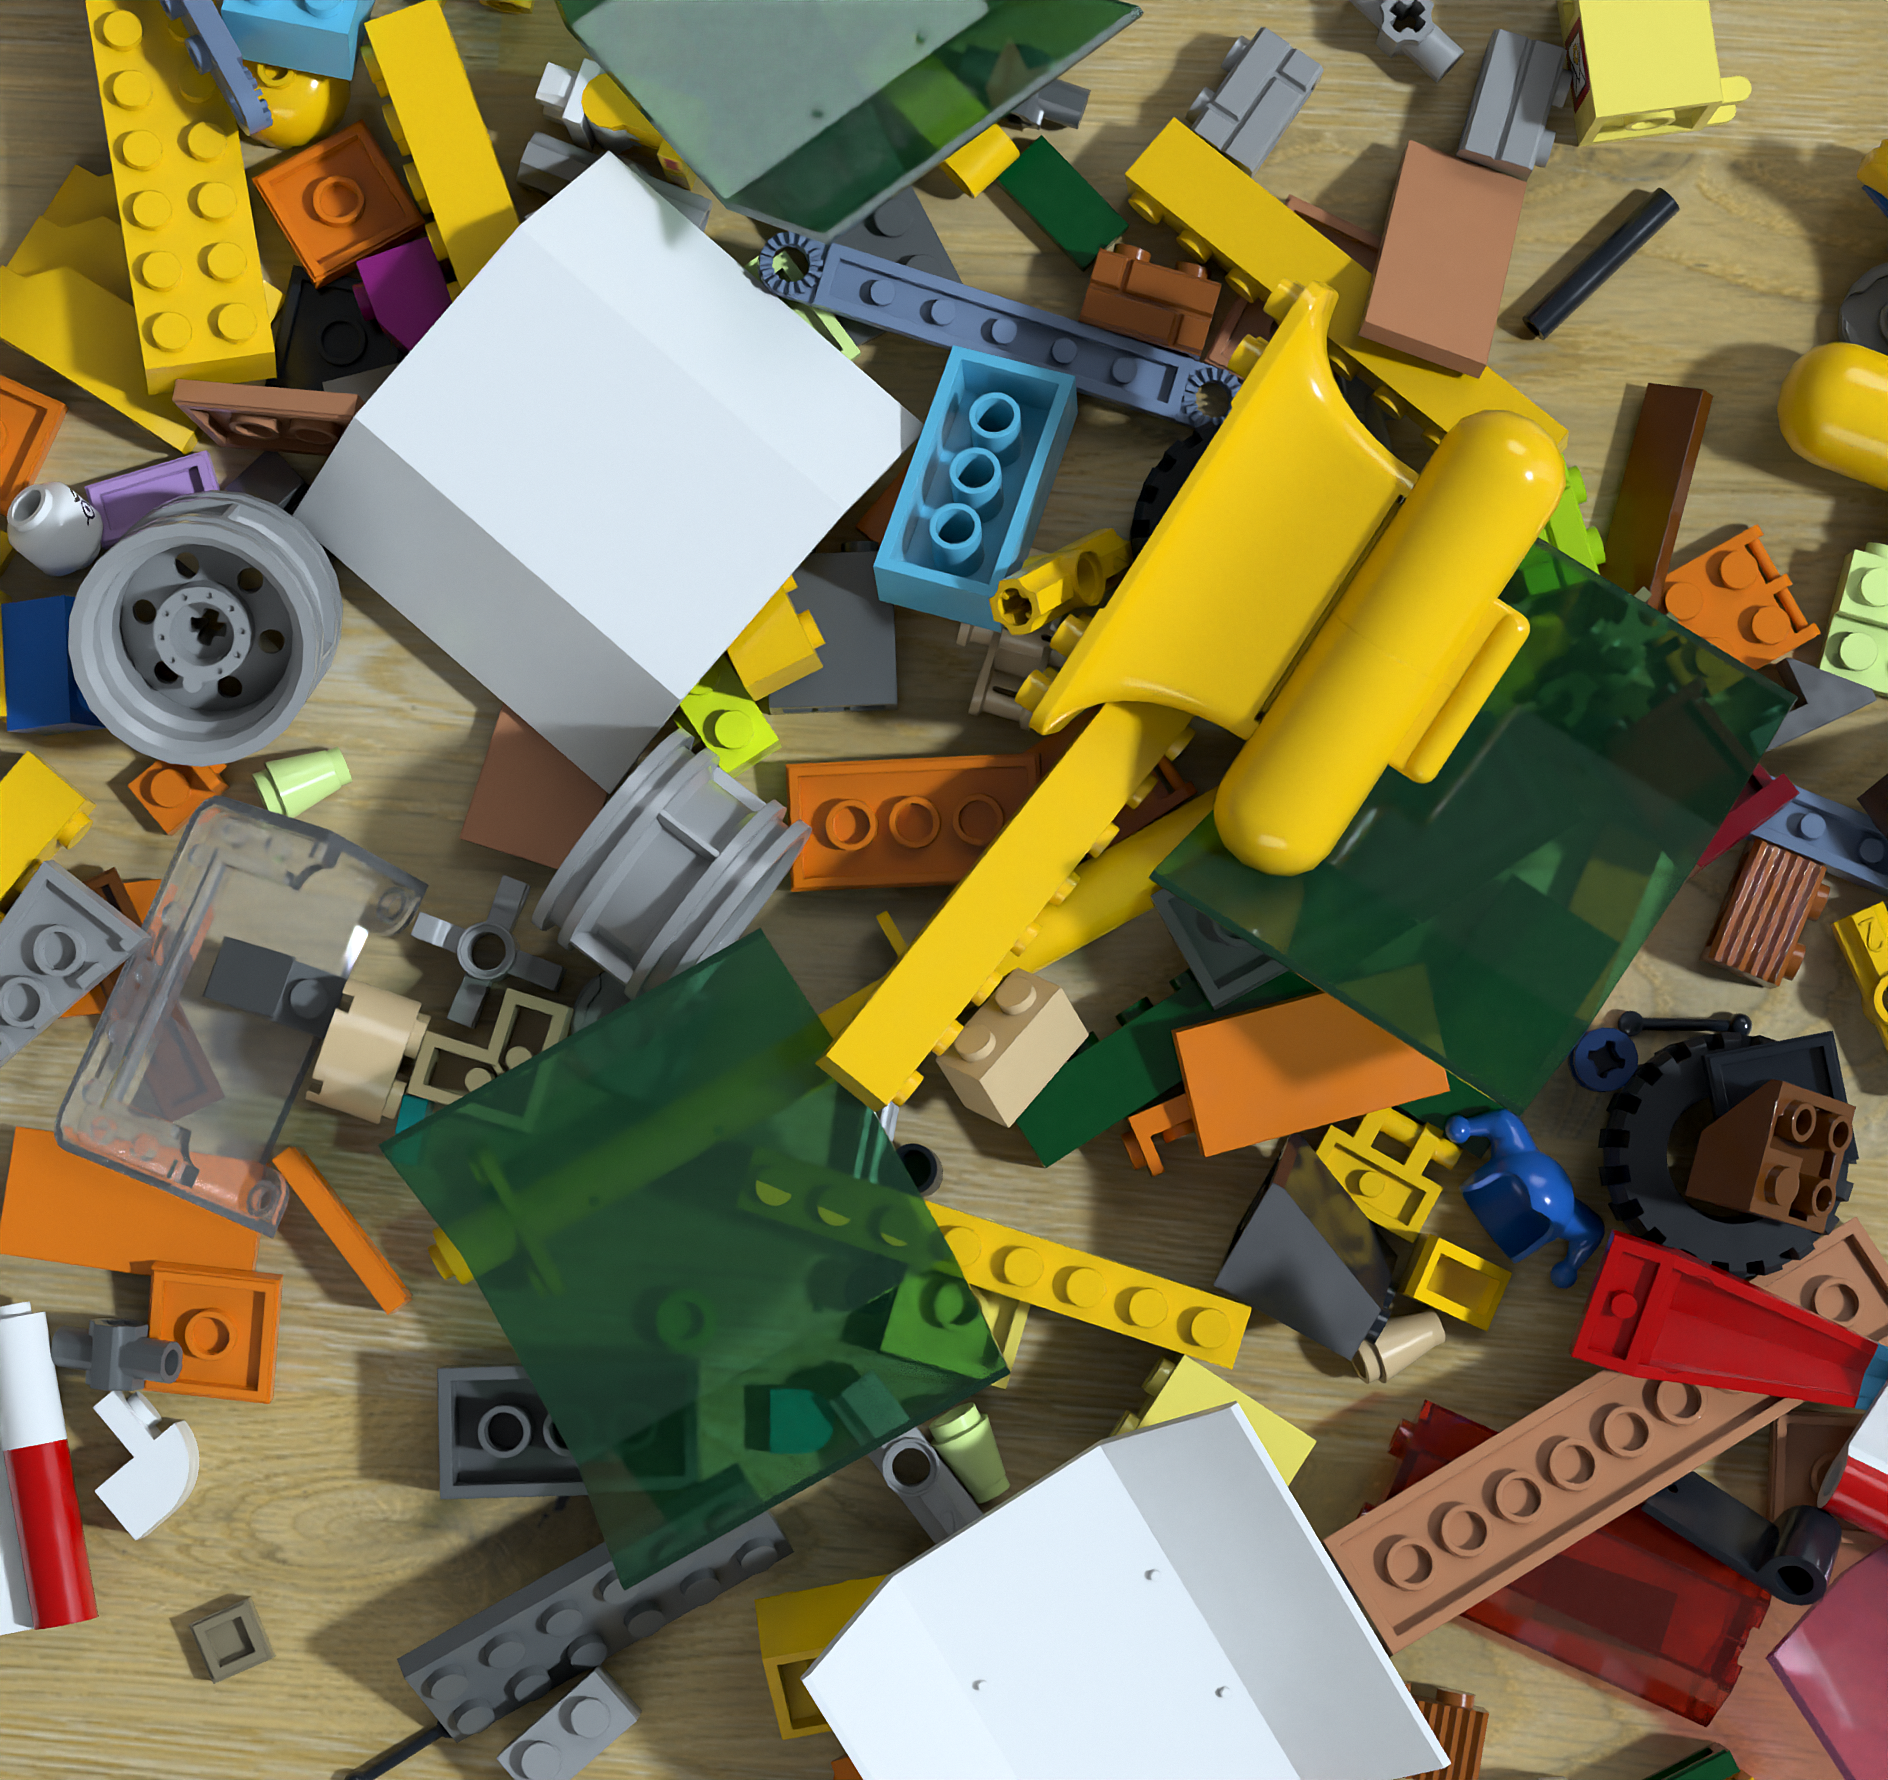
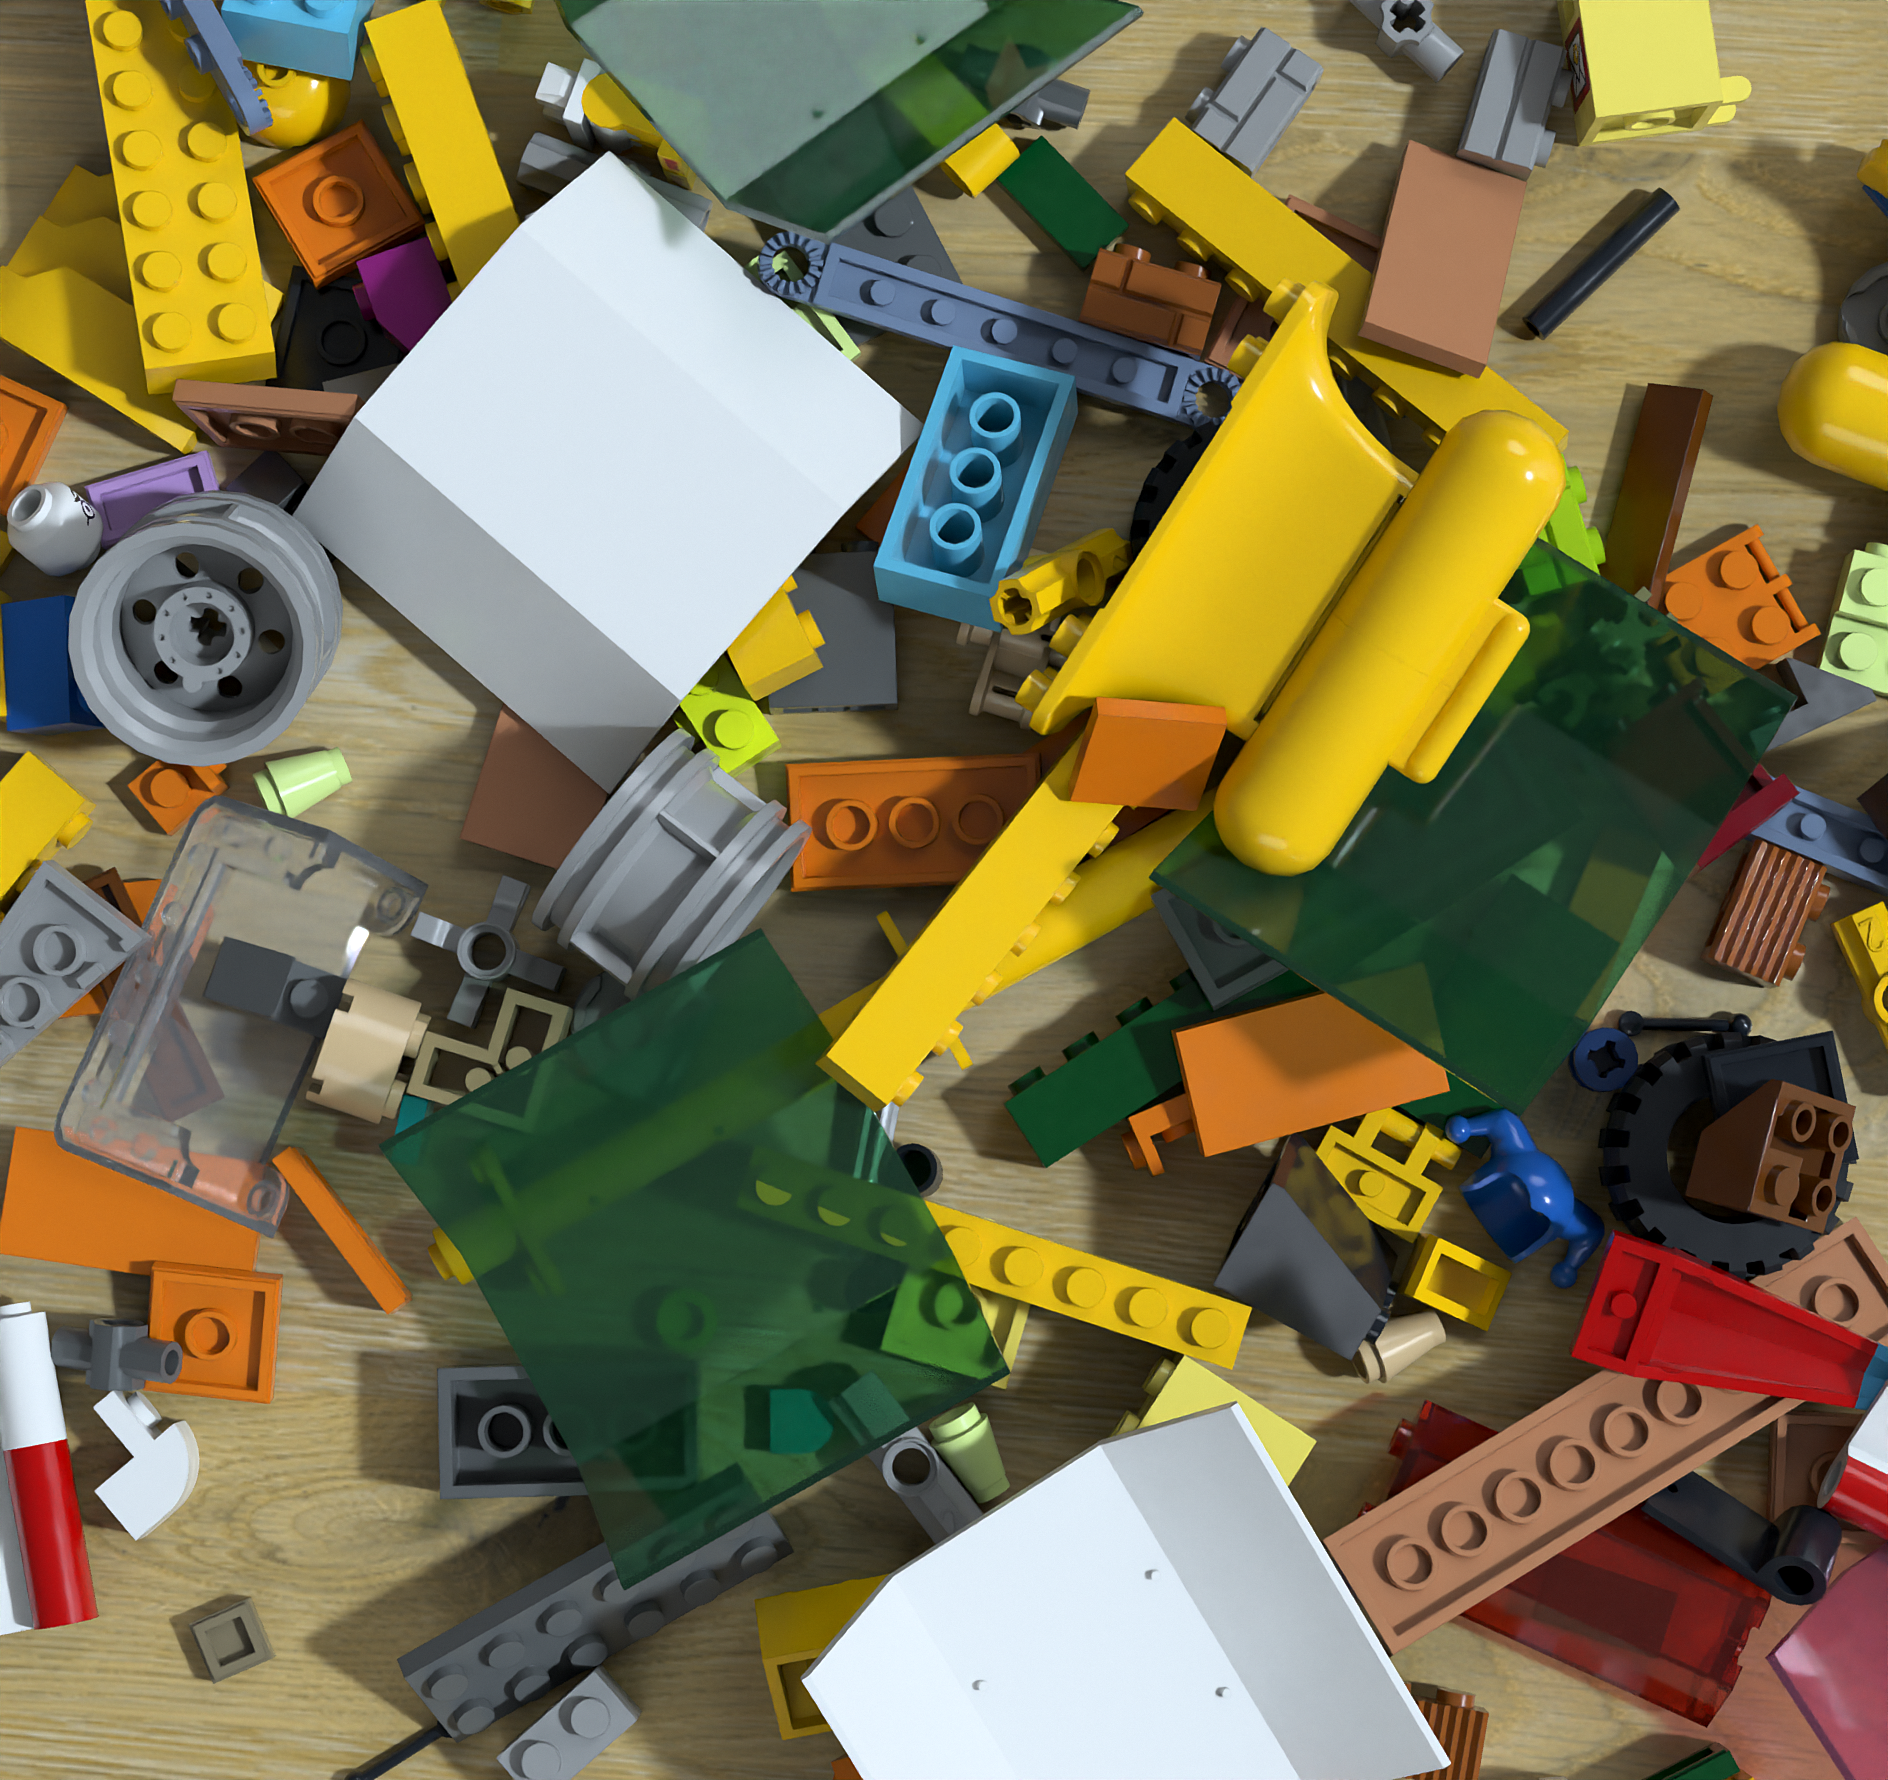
(1012, 1047): tan brick -> none
(1147, 753): none -> orange tile

